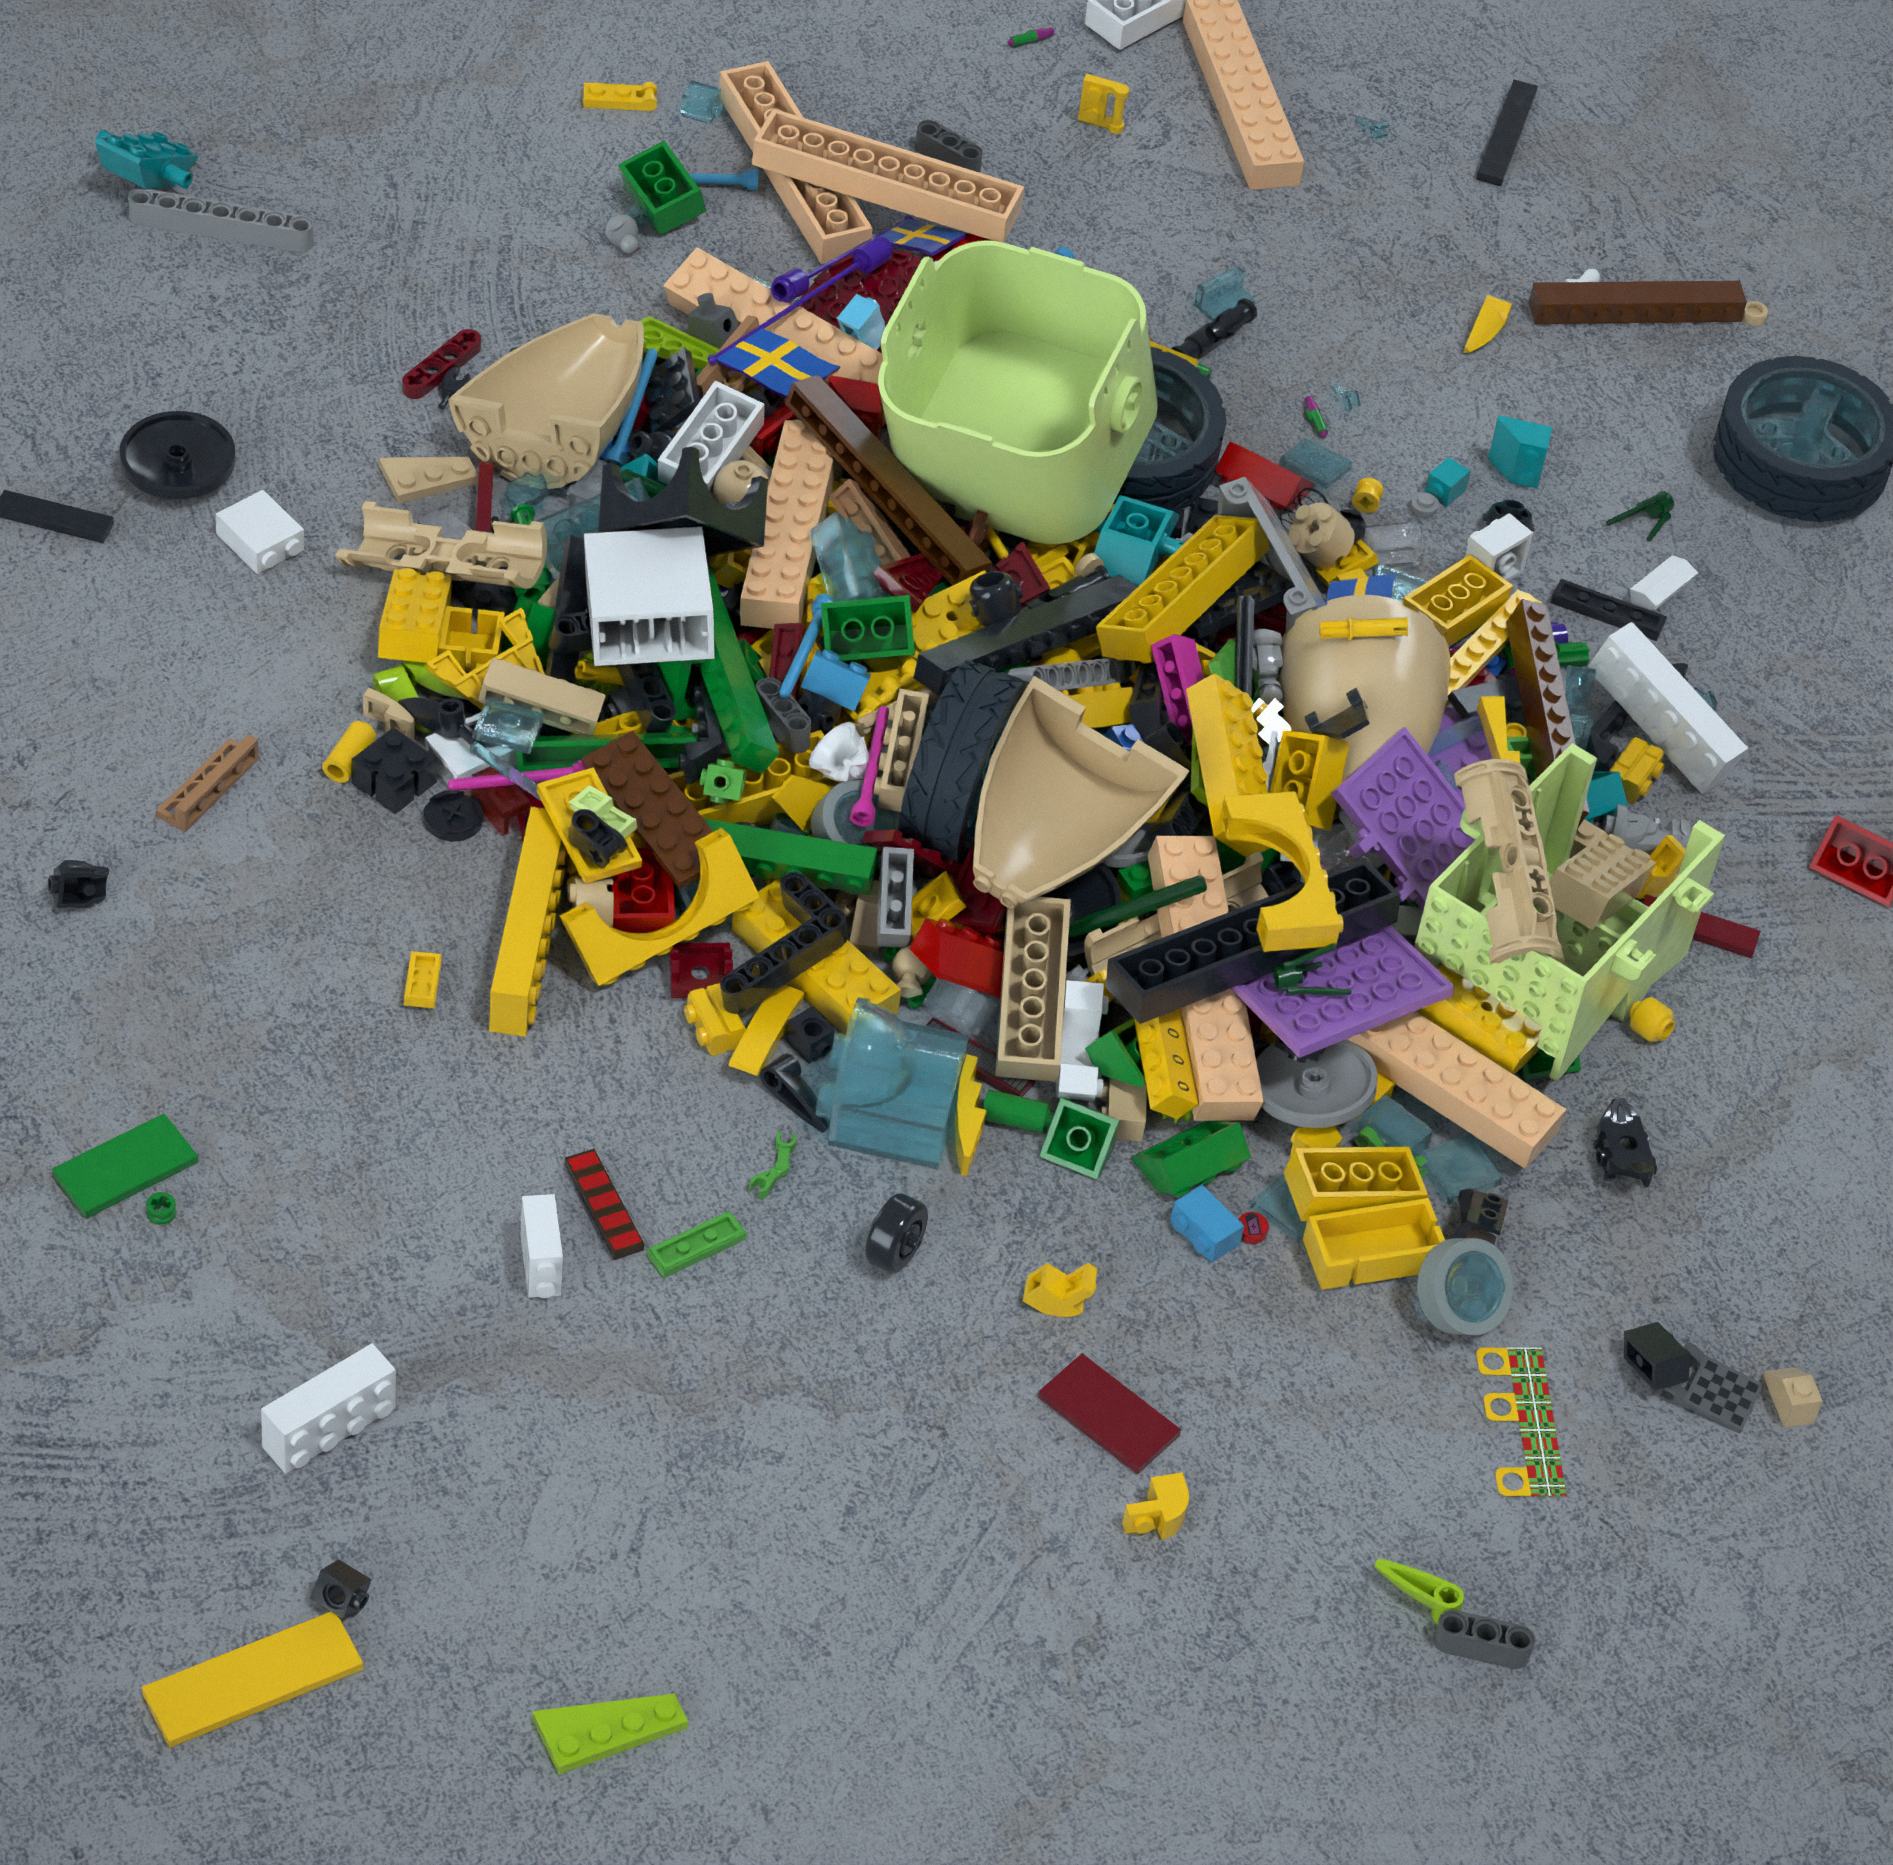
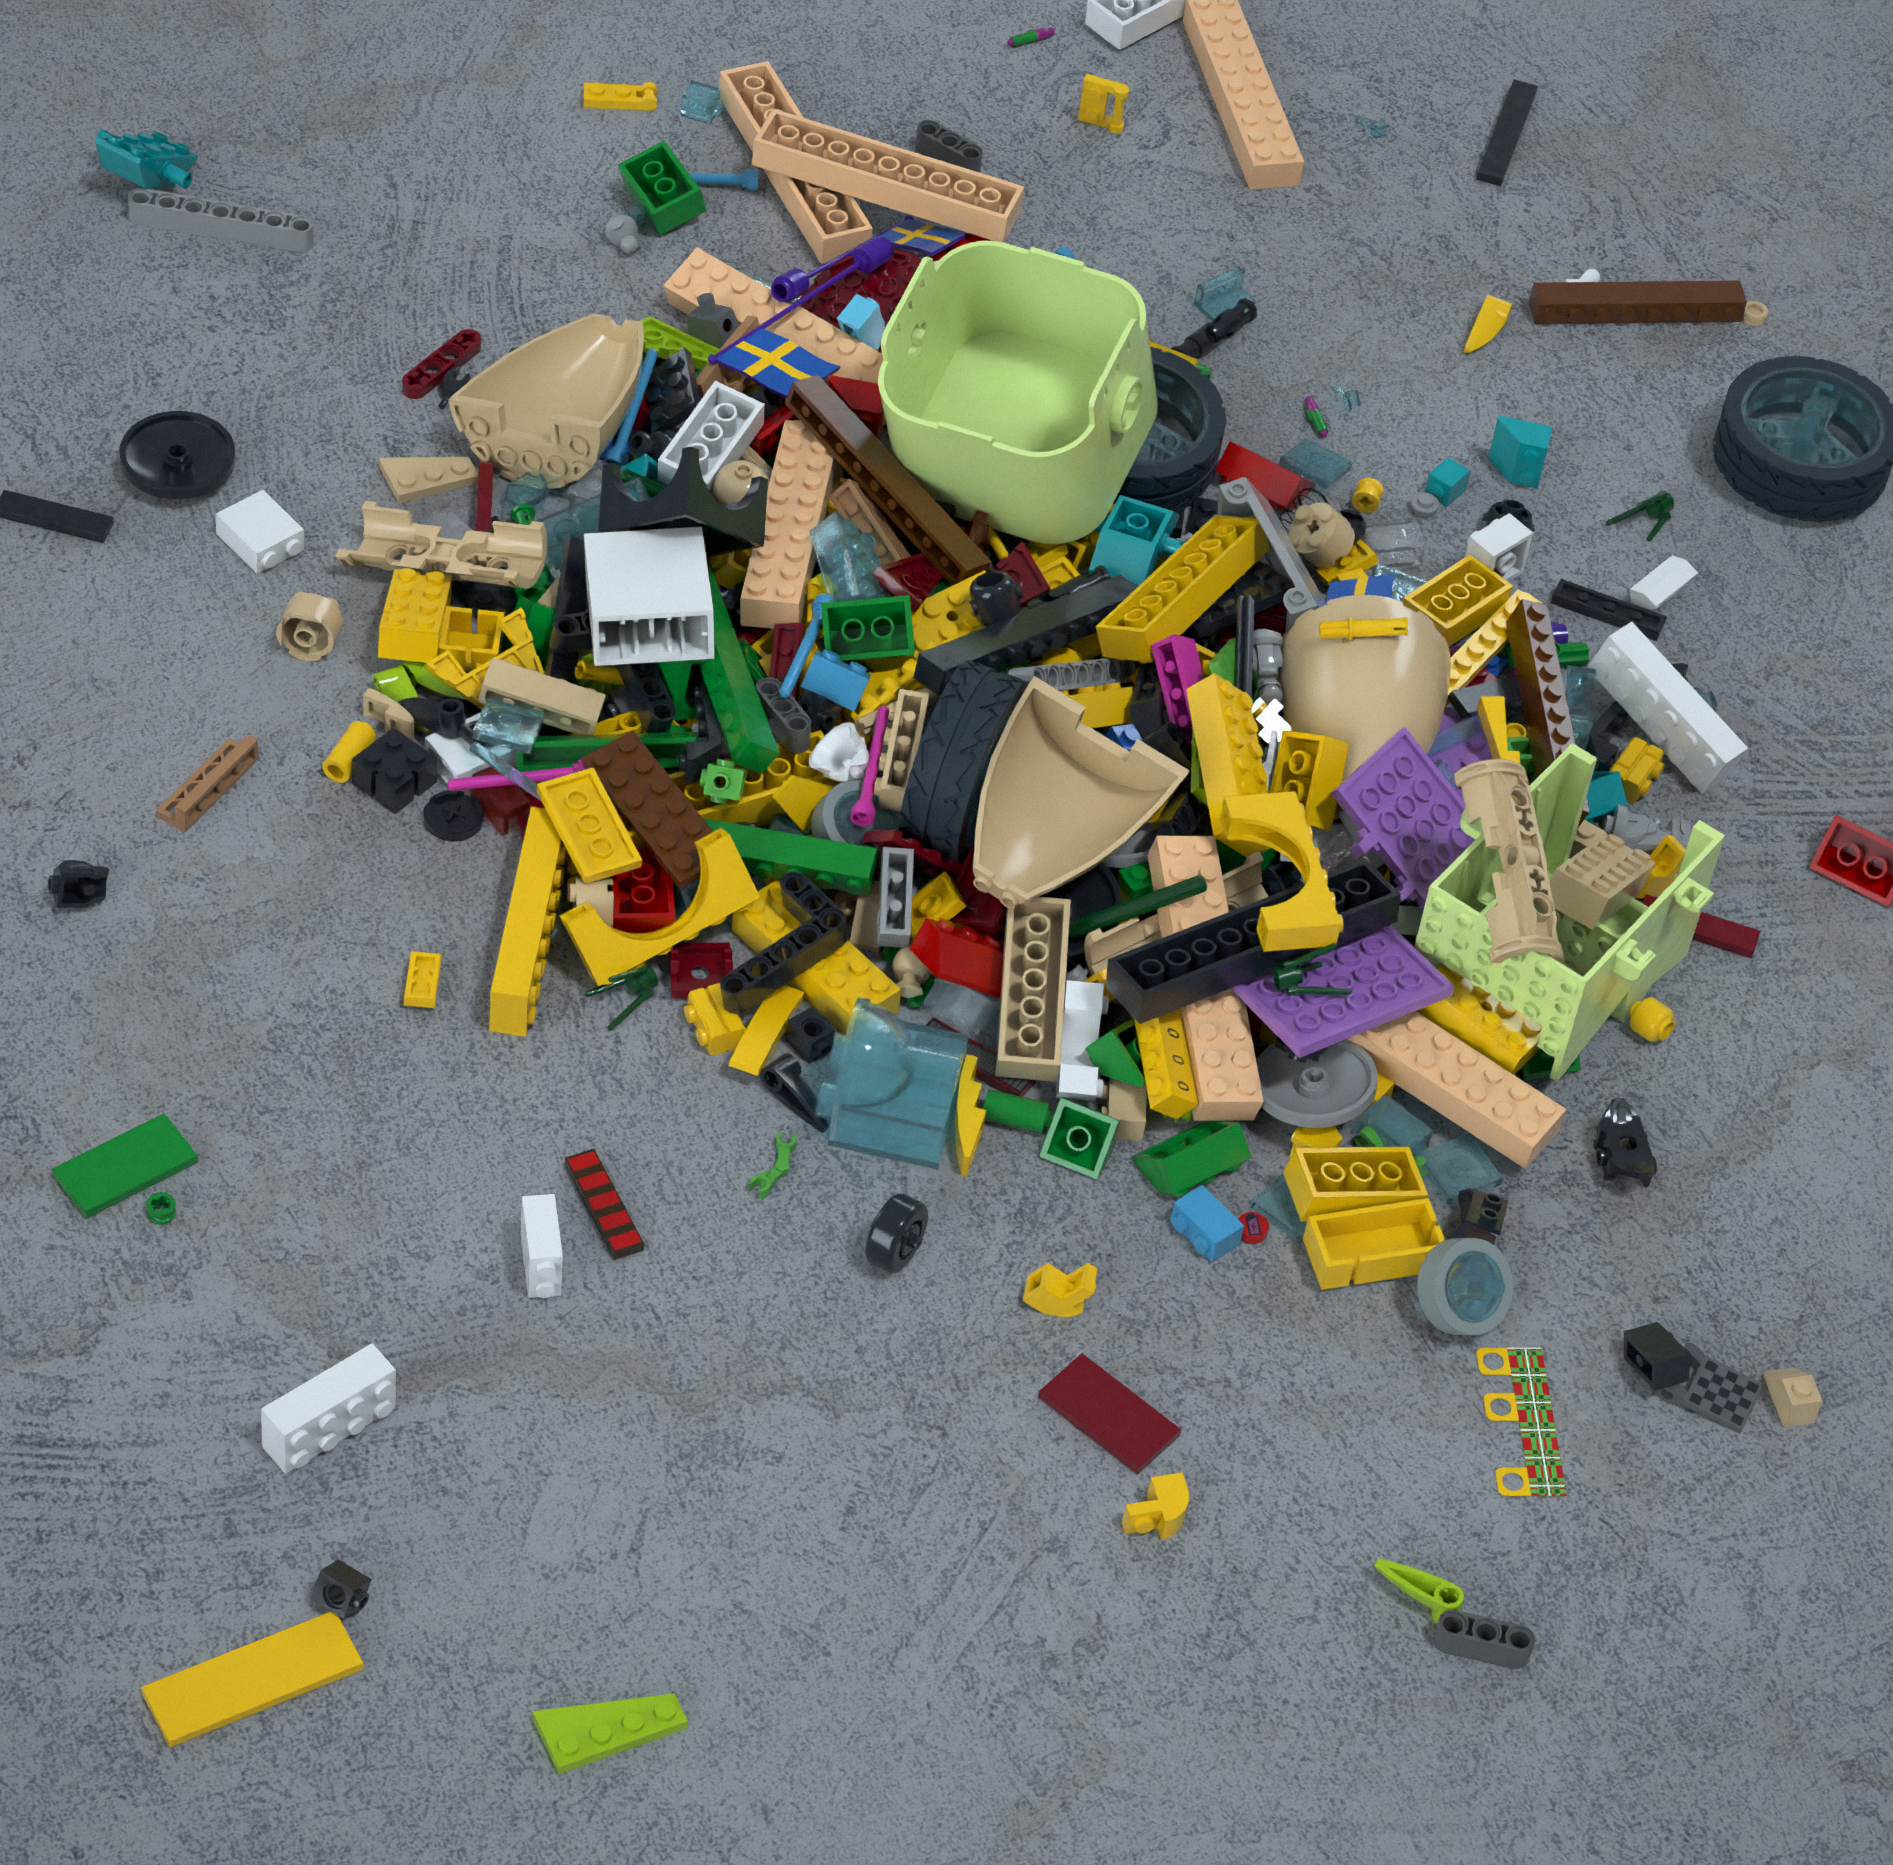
(309, 626): none -> tan brick
(599, 839): black piece -> none
(602, 805): yellowish green slope -> none
(637, 981): none -> dark green plant
(696, 1244): bright green tile -> none
(1088, 564): tan tile -> none
(1343, 723): black flag -> none

